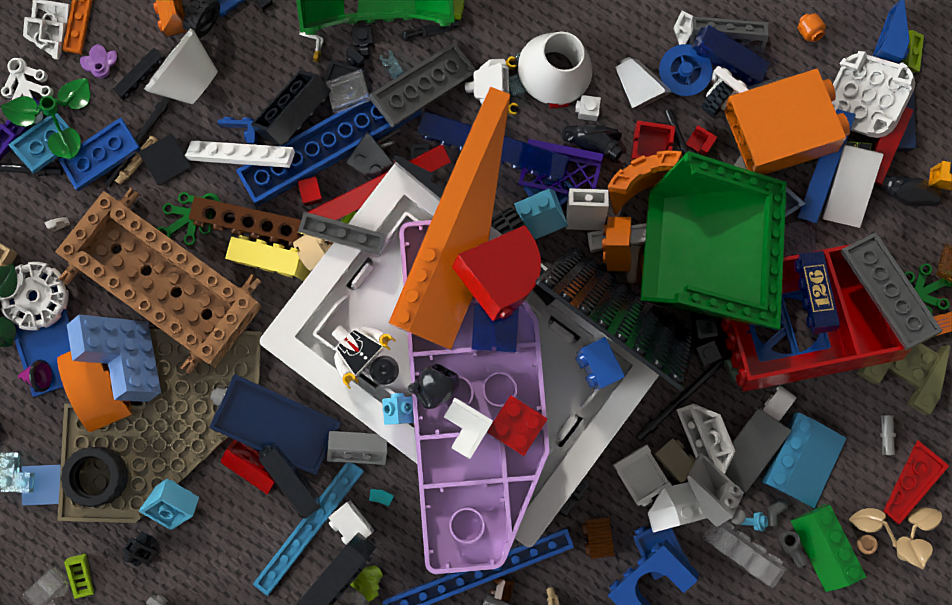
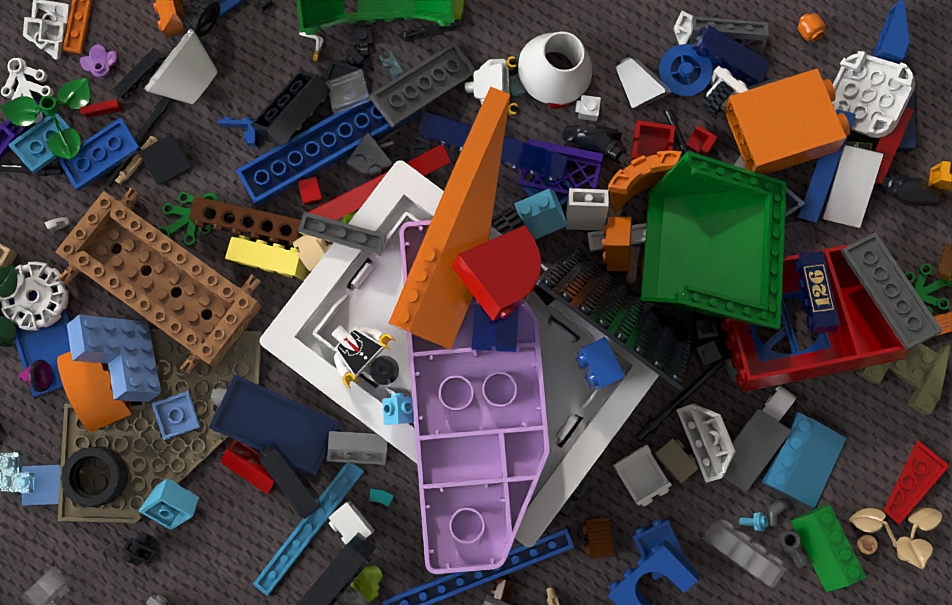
(86, 574): lime slope -> none
(101, 108): none -> red tile
(176, 415): none -> medium blue tile
(240, 154): white plate -> none
(420, 175): black slope -> none
(435, 386): black piece -> none
(473, 424): white panel -> none
(517, 425): red plate -> none
(674, 507): white wedge -> none
(715, 492): light grey slope -> none
(887, 434): light grey pin -> none
(915, 47): lime plate -> none

